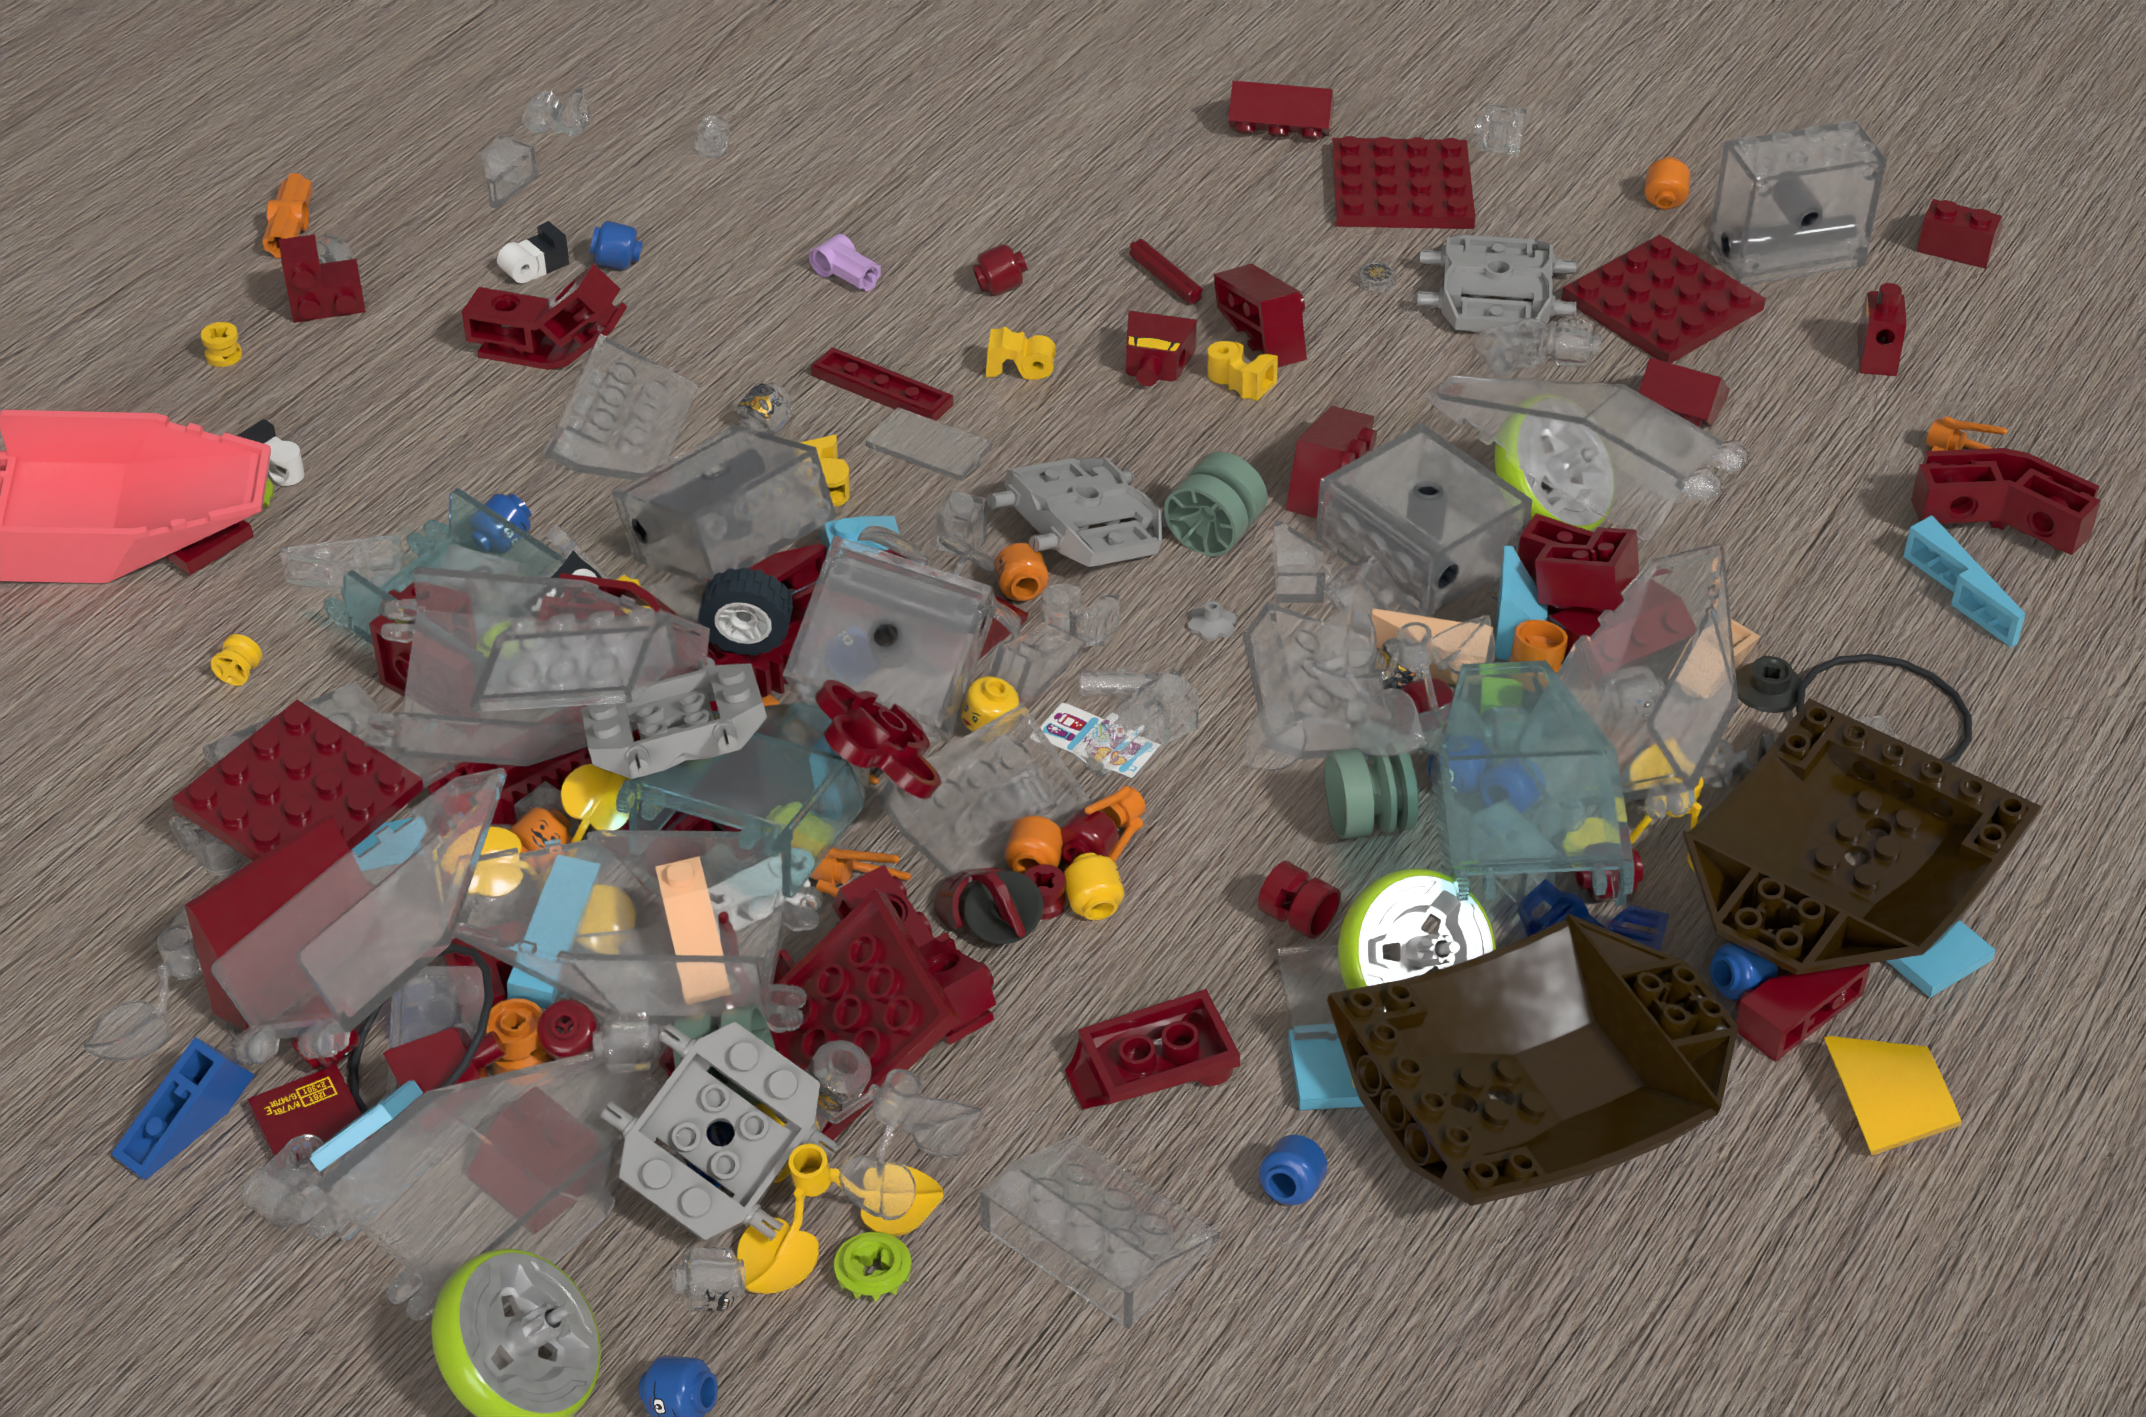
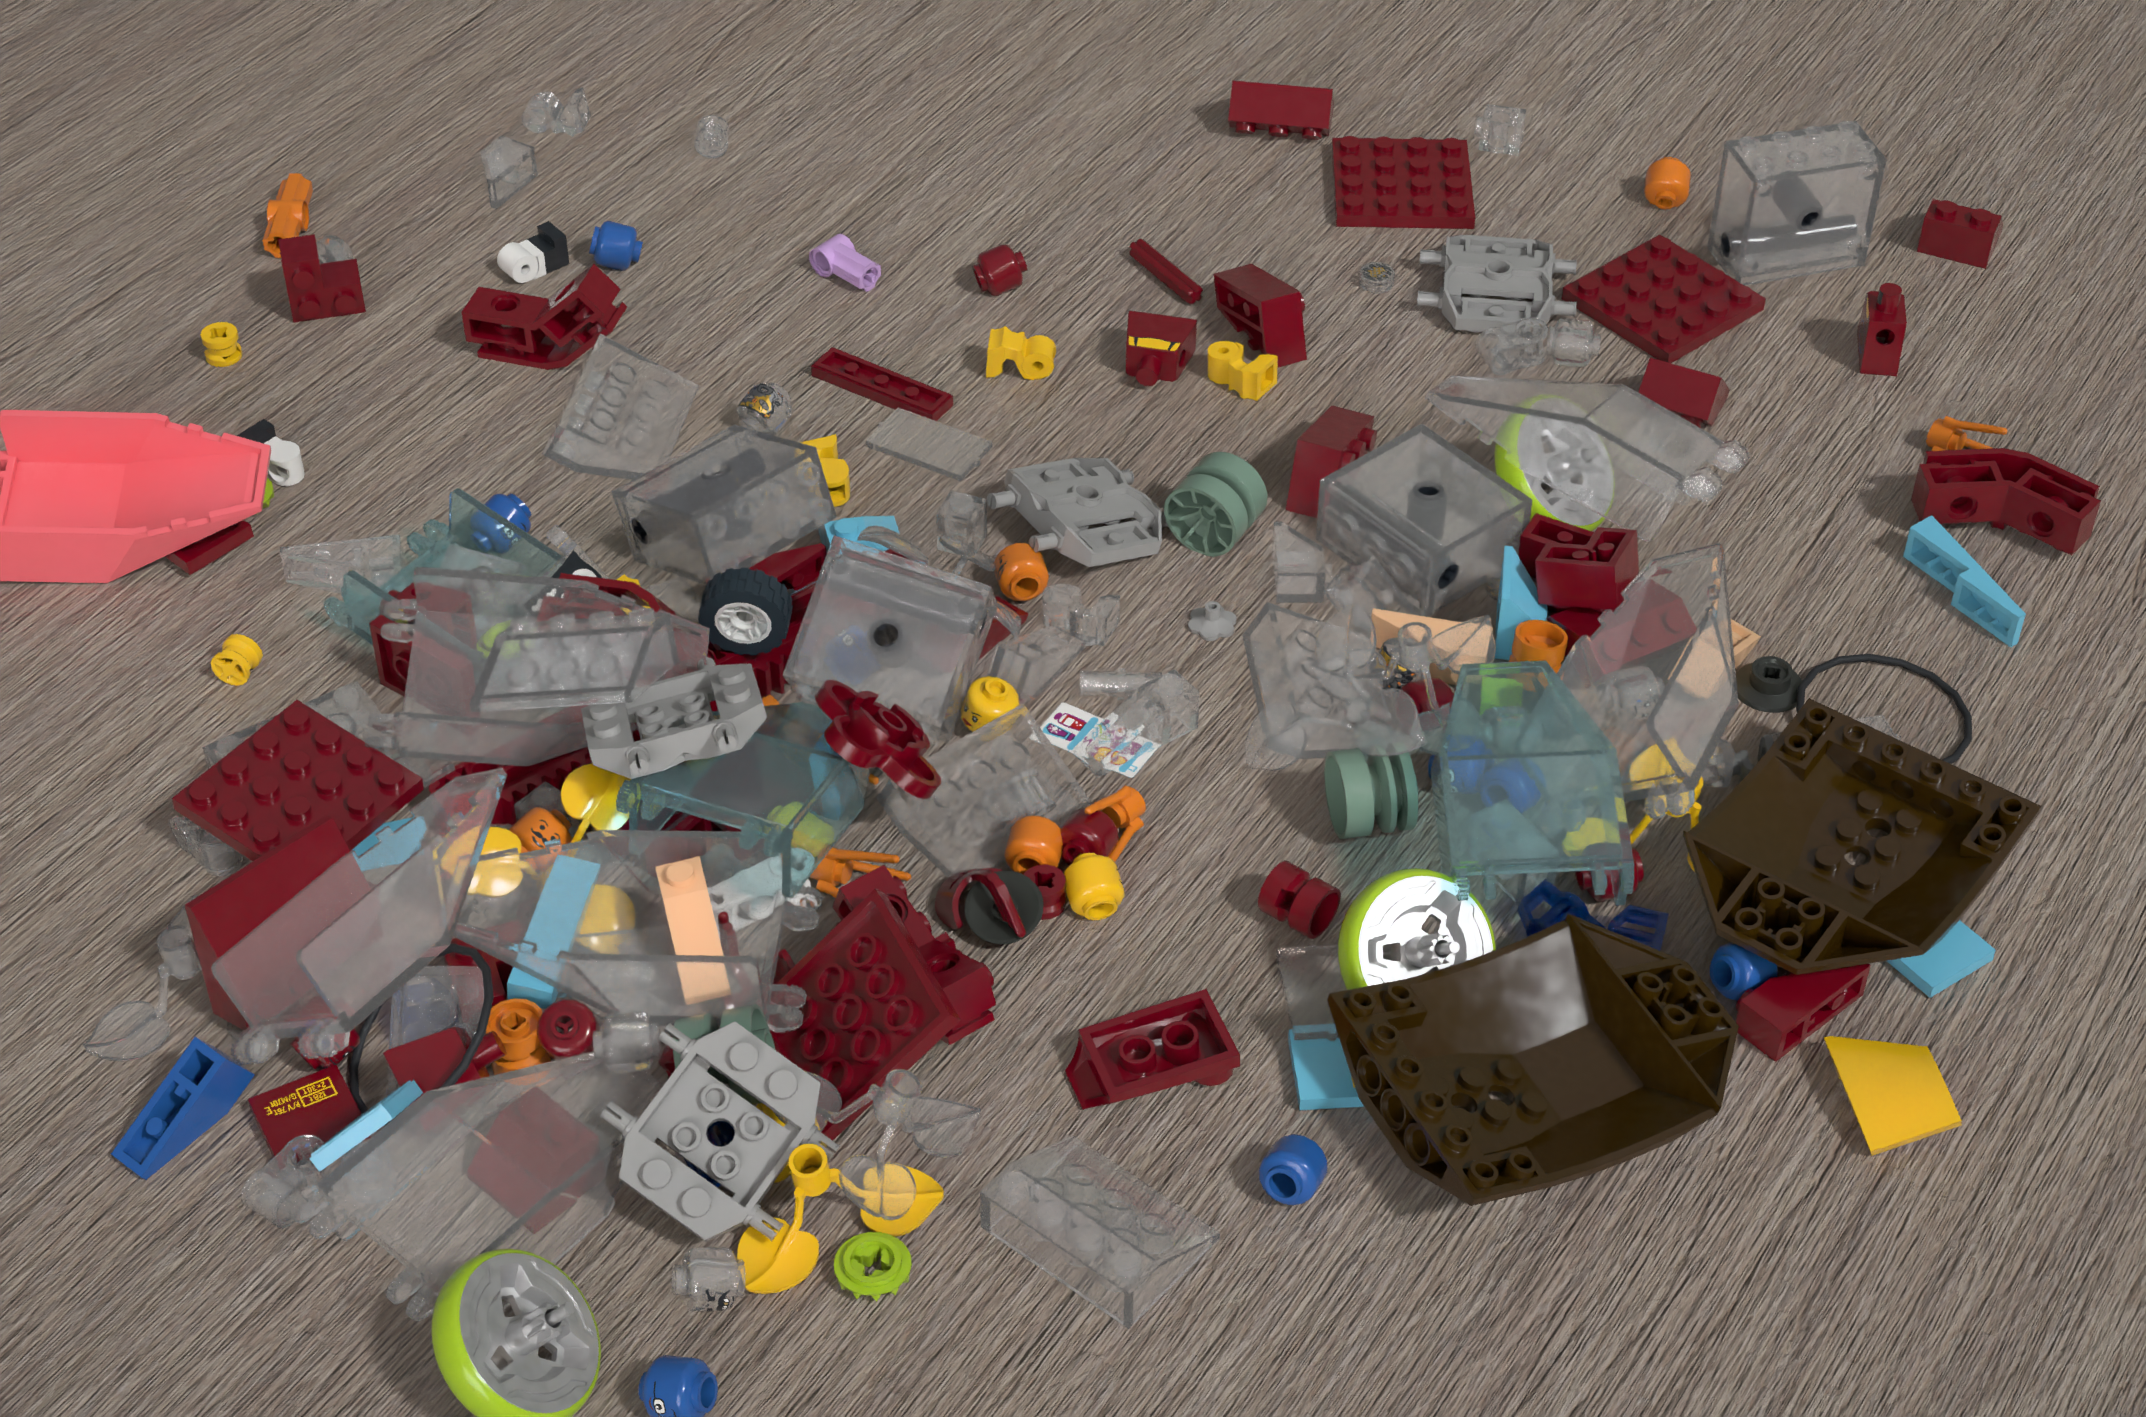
(842, 1073): clear head -> none

